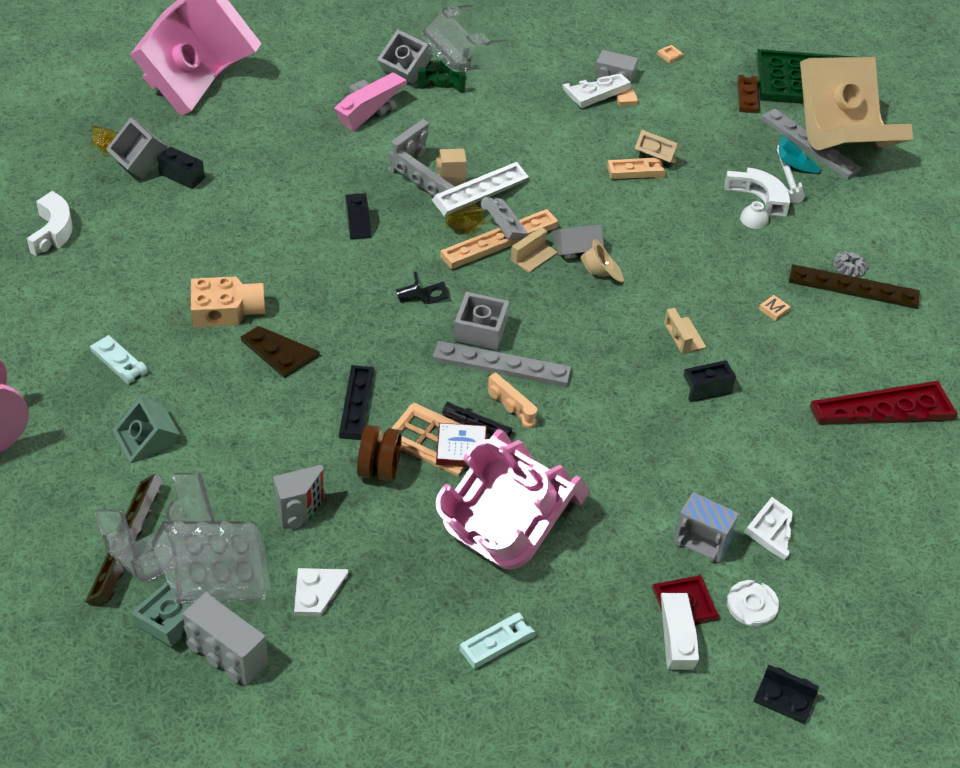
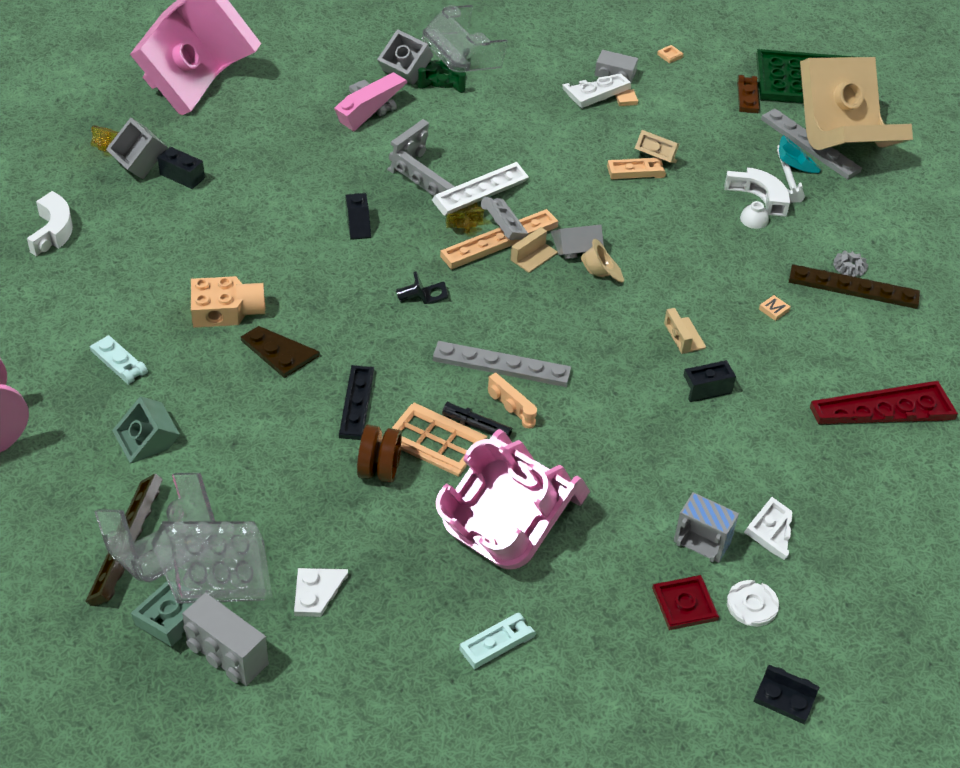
(298, 495): light grey slope -> none
(452, 166): tan brick -> none
(455, 441): white tile -> none
(481, 321): light grey brick -> none
(679, 632): white slope -> none

